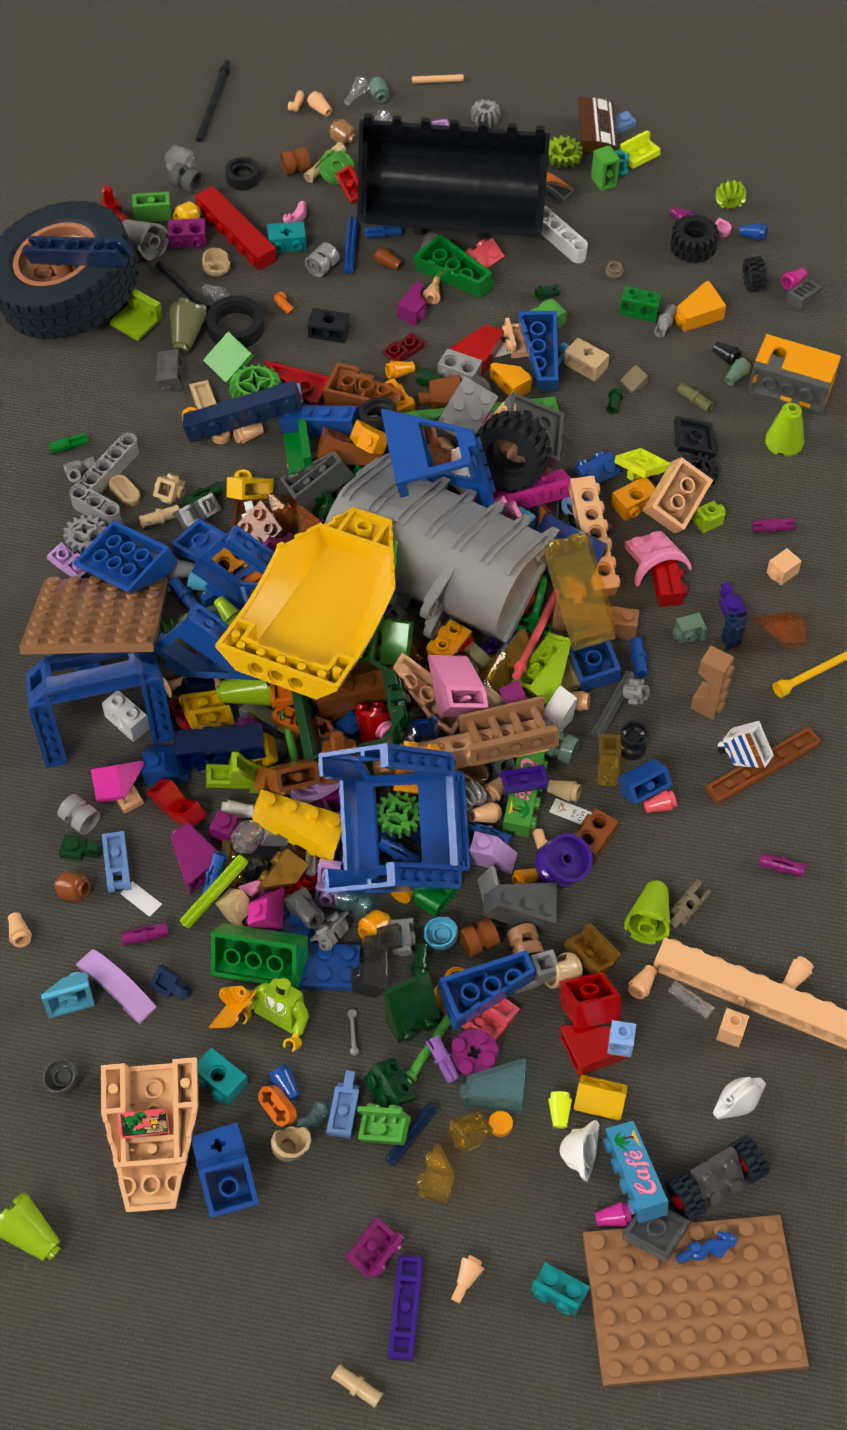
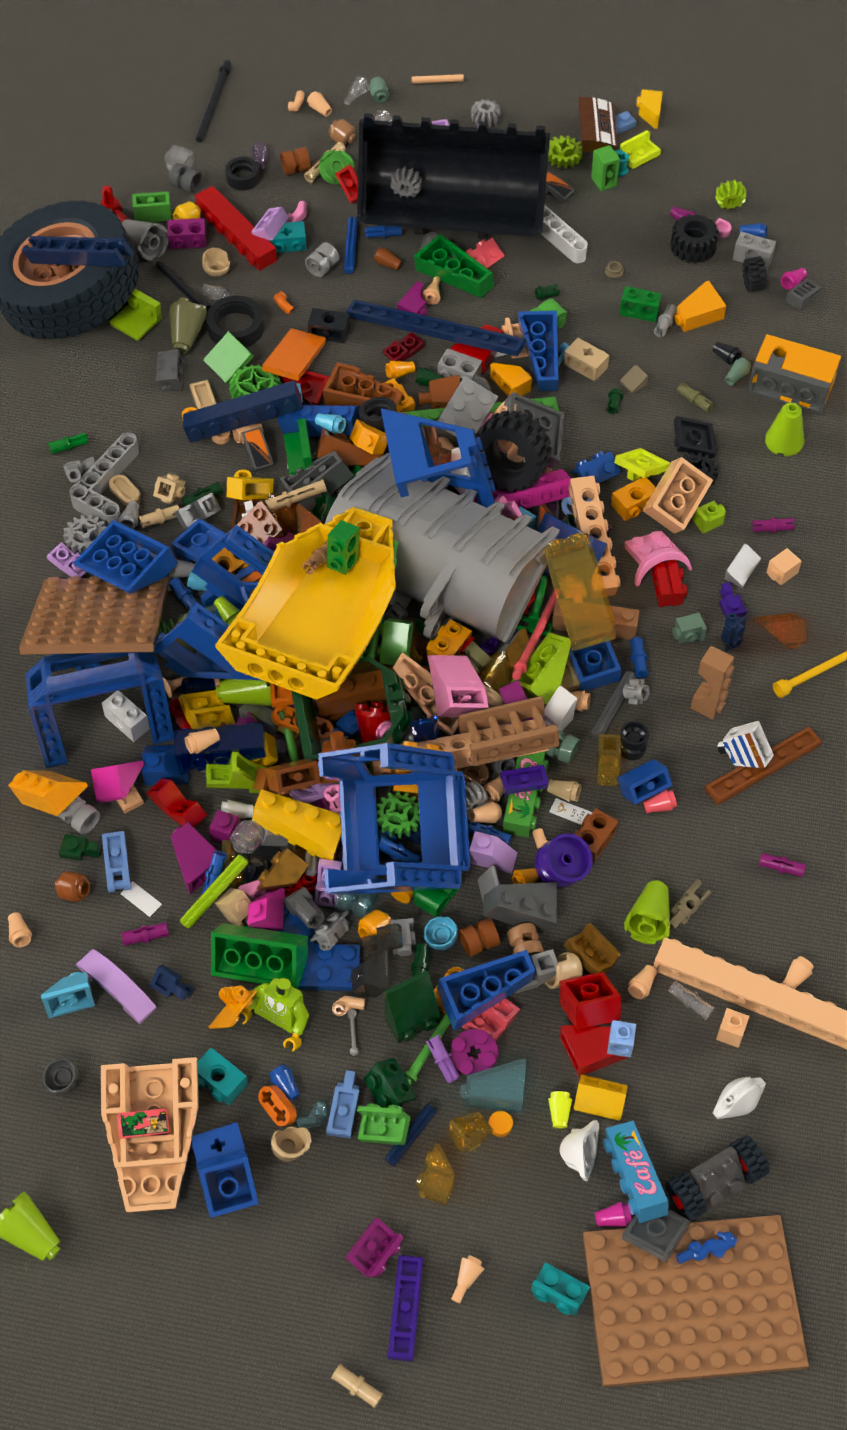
(46, 790): none -> light orange slope
(130, 515): none -> light grey cone
(201, 740): none -> light nougat cone
(257, 448): none -> slope
(260, 154): none -> clear purple cone
(270, 223): none -> lavender slope
(286, 500): none -> tan pin
(294, 354): none -> orange tile
(318, 558): none -> medium nougat pin
(331, 422): none -> medium azure cone
(333, 798): none -> bright pink bush
(343, 547): none -> green brick
(346, 1003): none -> light nougat arm
(406, 182): none -> light grey gear
(436, 328): none -> dark blue plate
(649, 106): none -> yellow slope
(742, 566): none -> slope
(754, 246): none -> light grey brick

